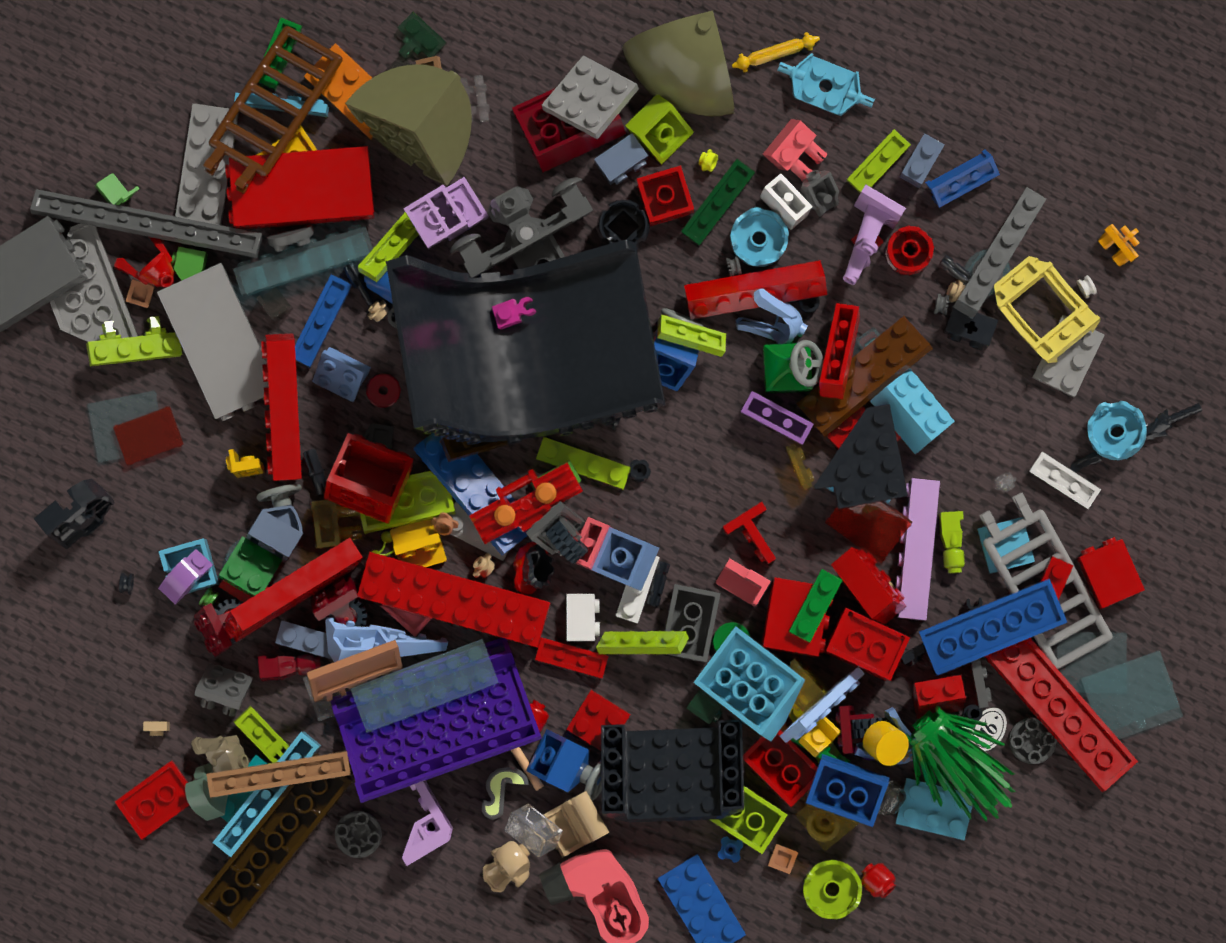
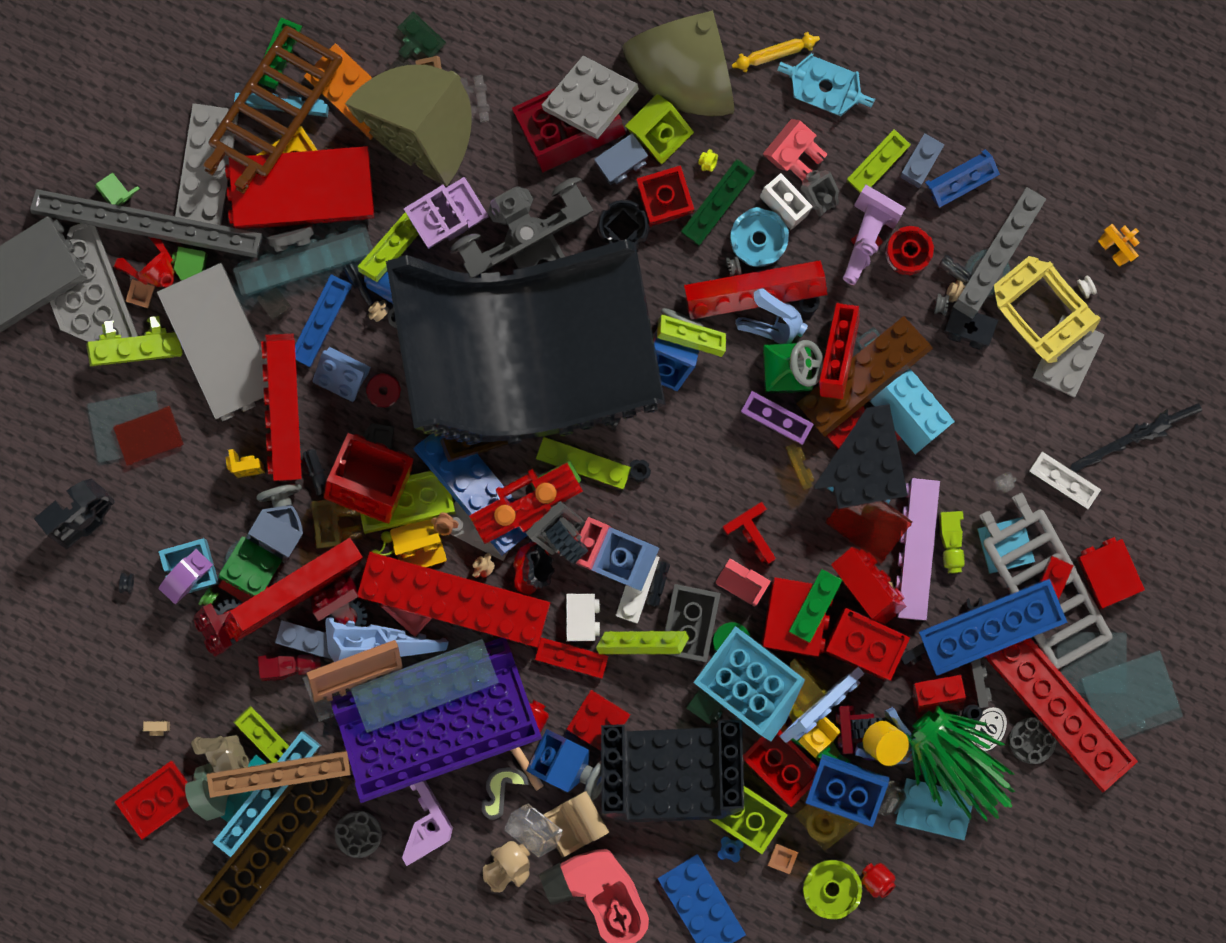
(223, 687): dark grey plate -> none
(510, 312): dark pink plate -> none
(1117, 415): medium azure plate -> none

